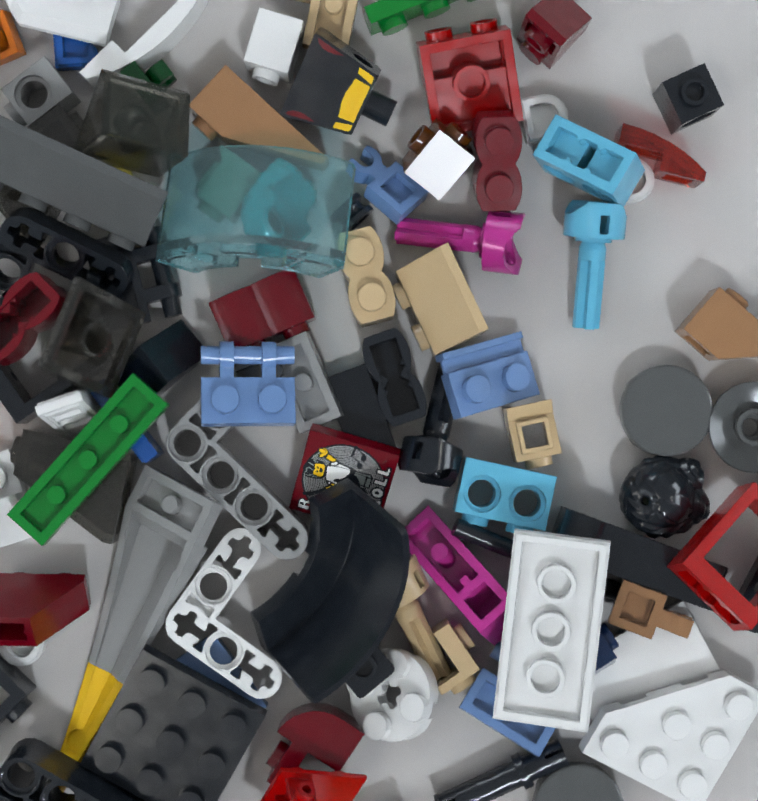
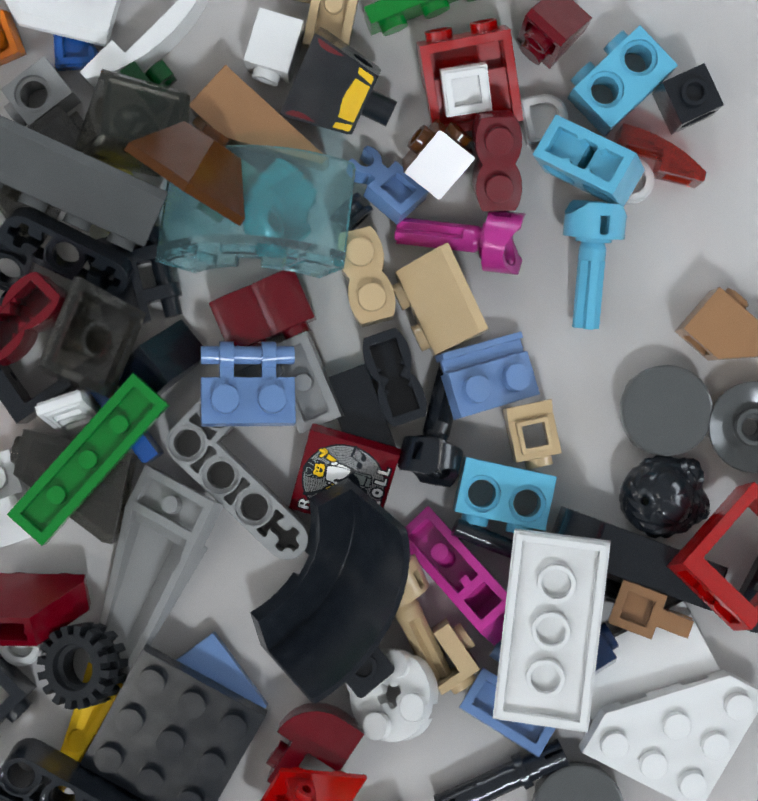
(60, 669): none -> black tyre
(197, 165): none -> reddish brown slope
(208, 610): white beam -> none
(465, 89): none -> white tile
(627, 86): none -> medium azure brick

